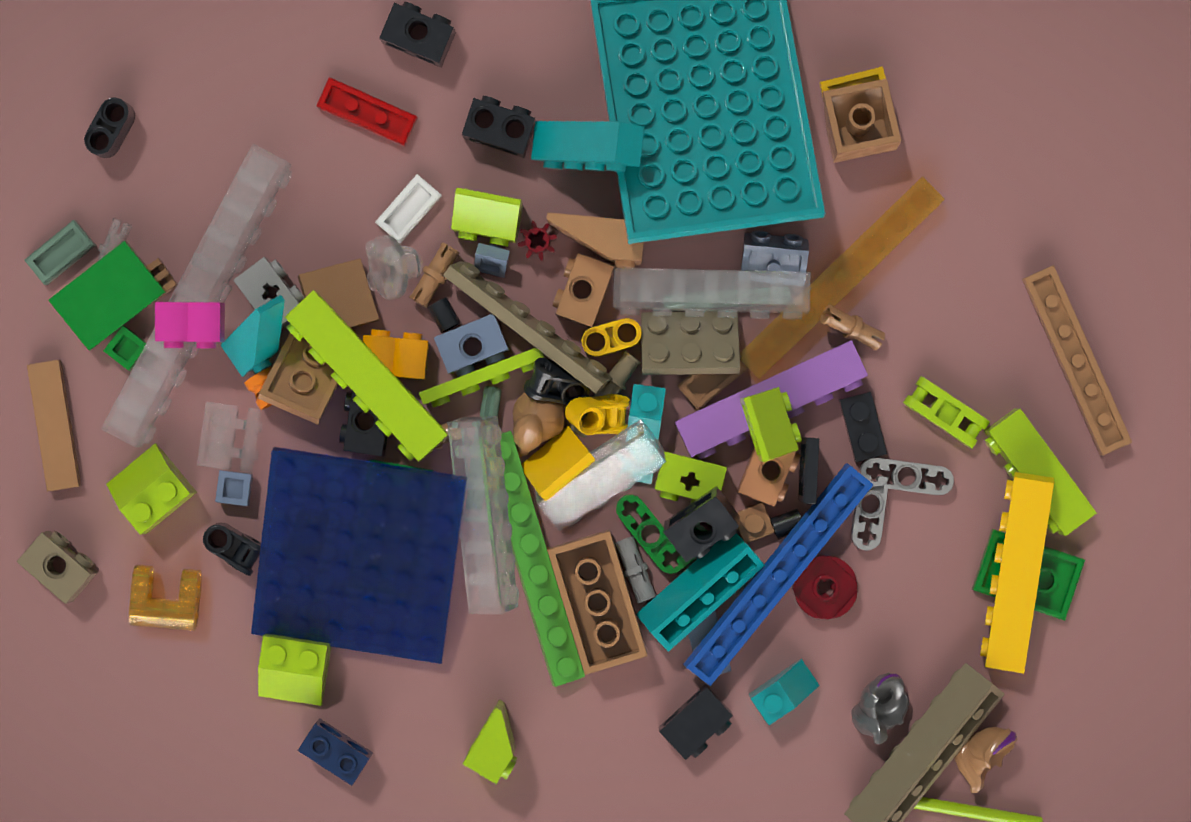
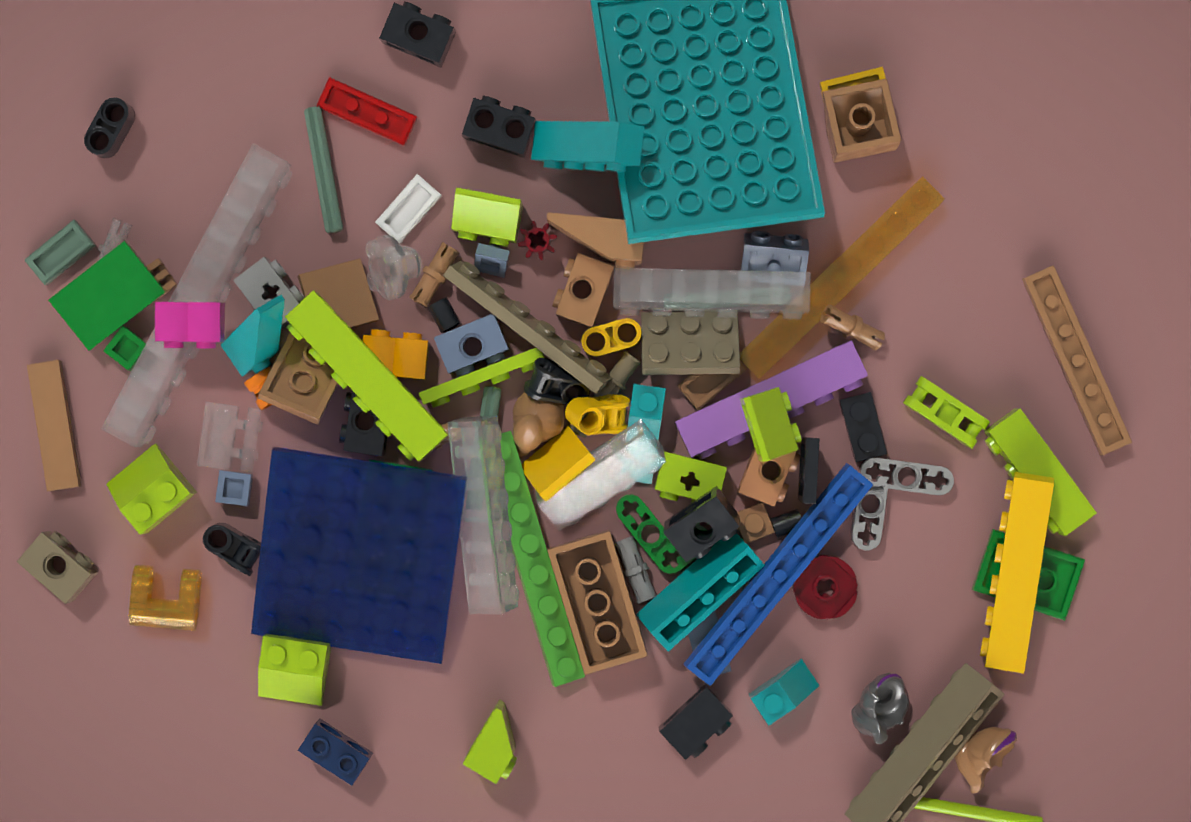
(323, 170): none -> sand green axle

